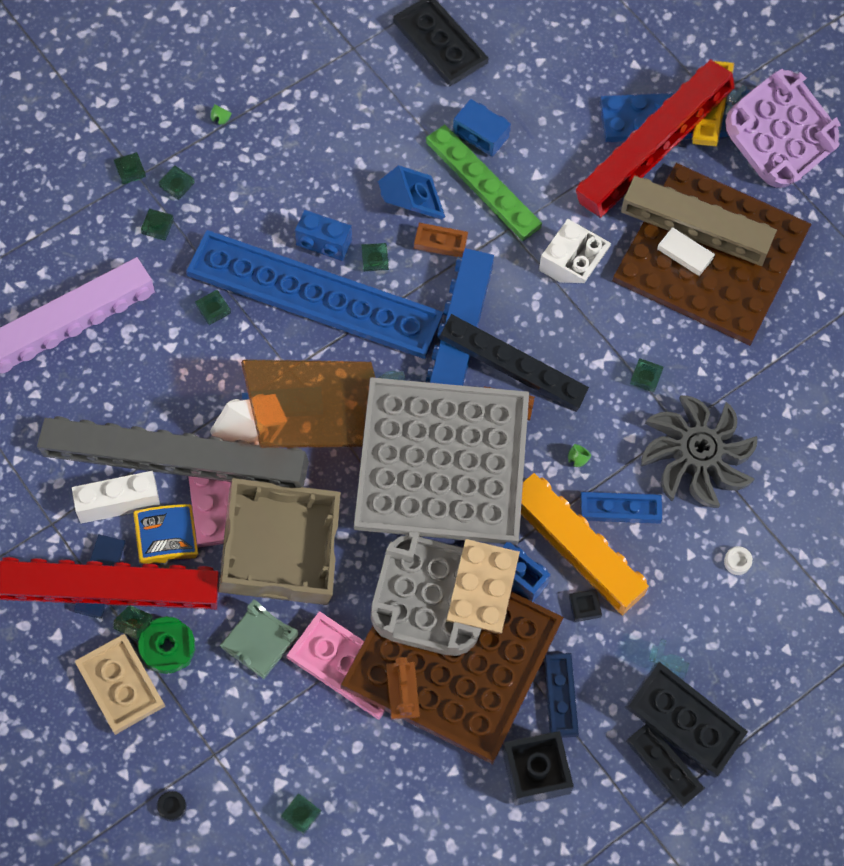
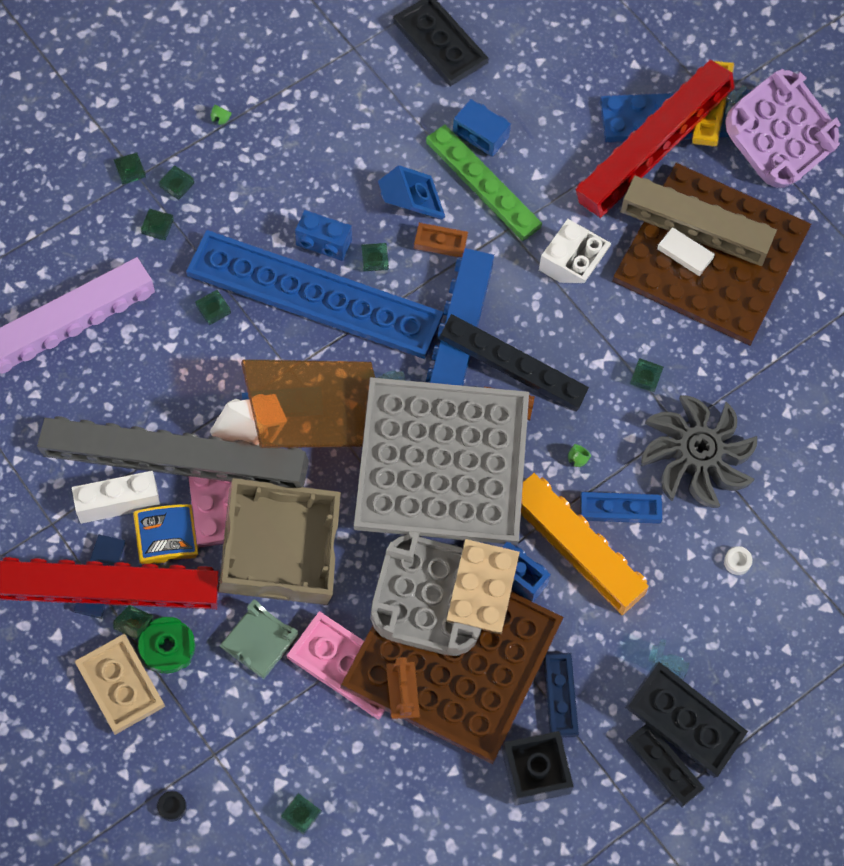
(585, 605): black tile -> none

